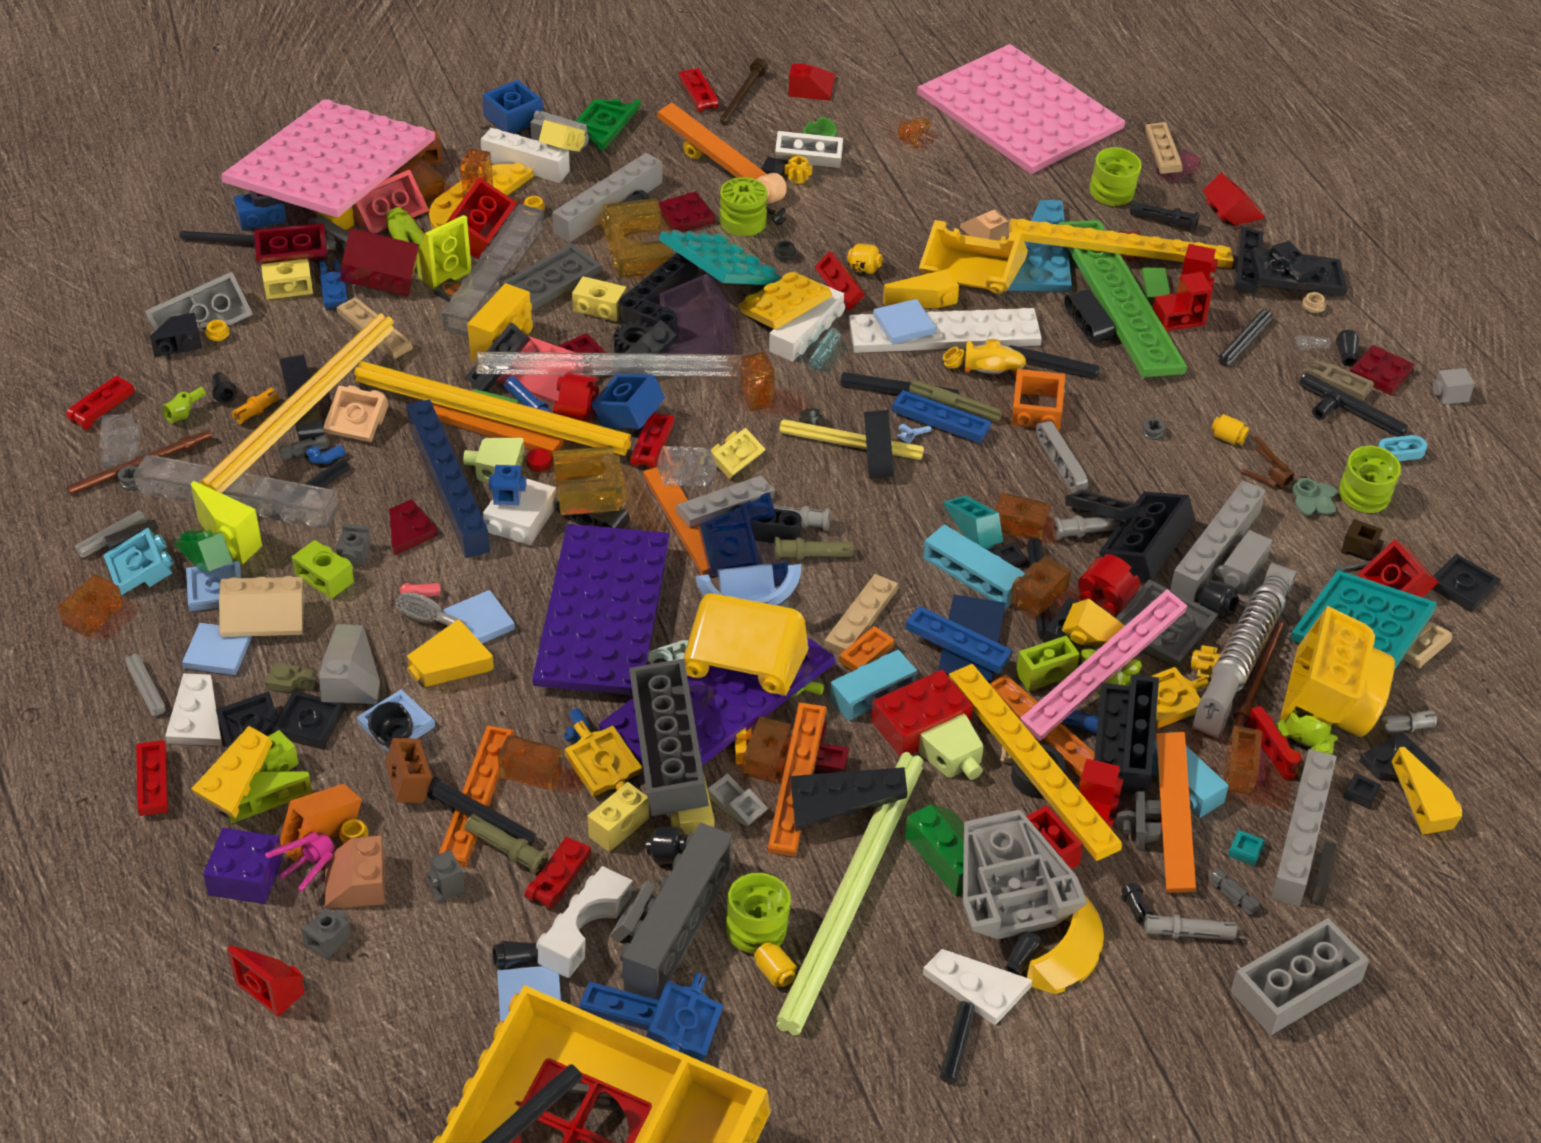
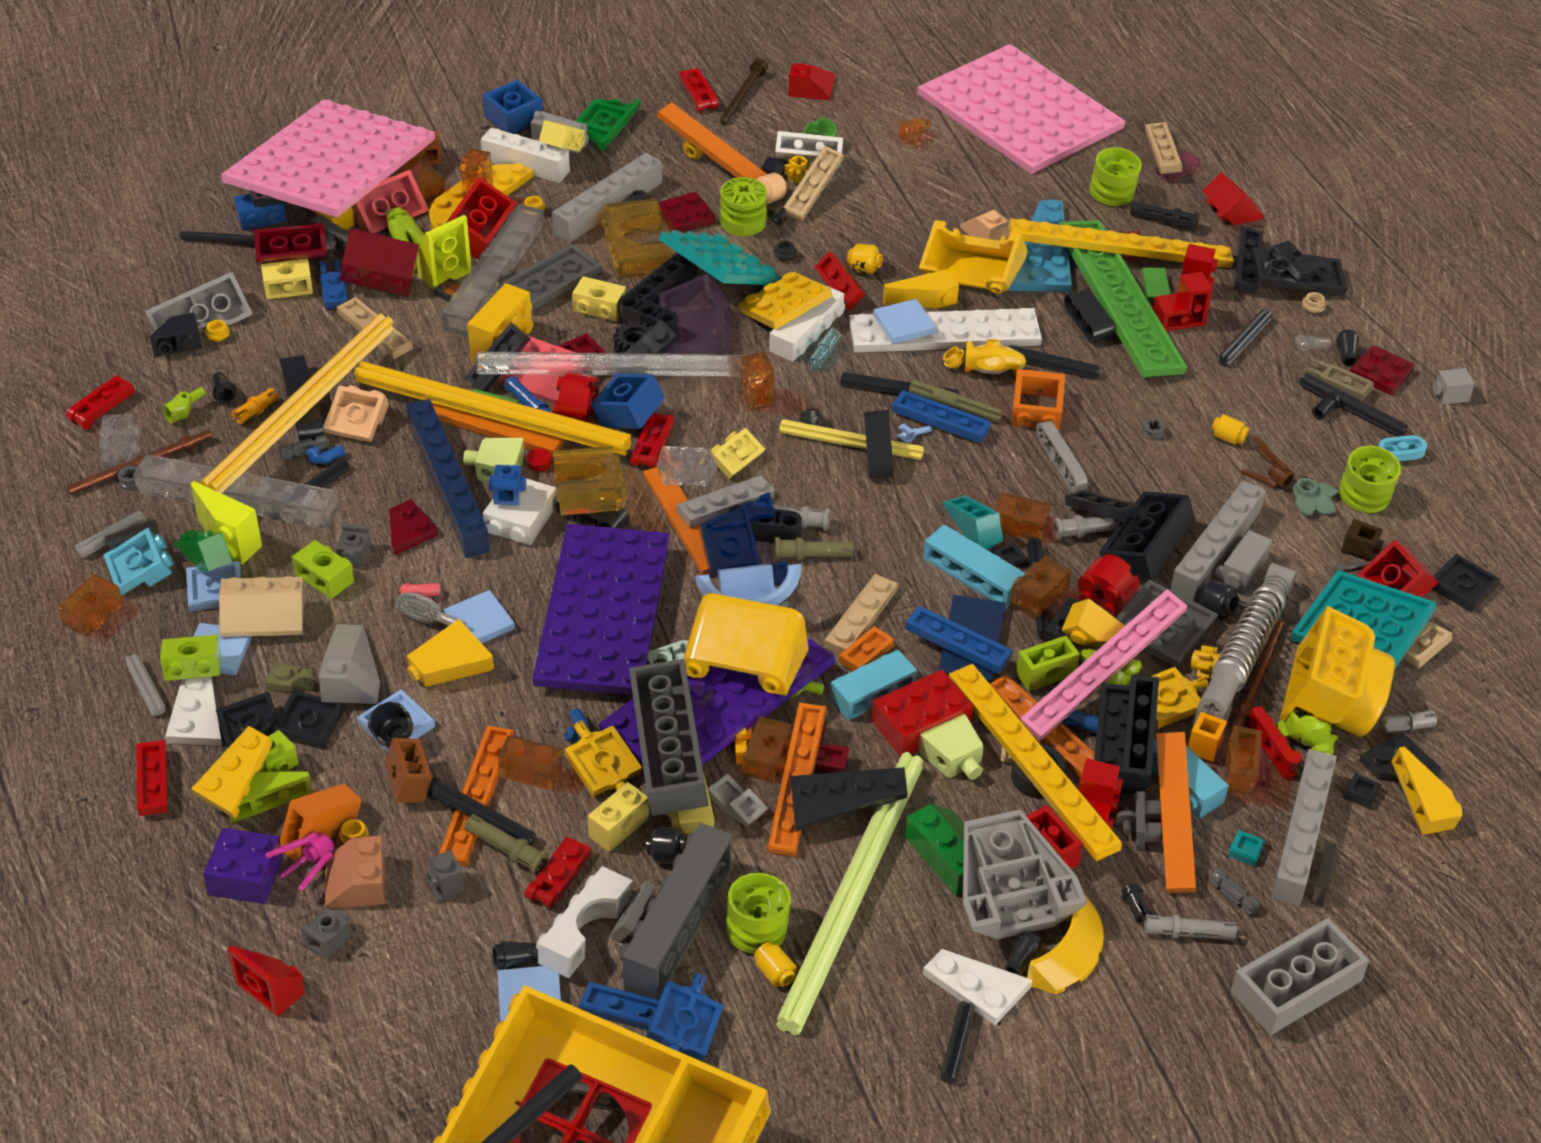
(190, 657): none -> lime brick
(813, 183): none -> tan tile
(1207, 736): none -> light orange brick

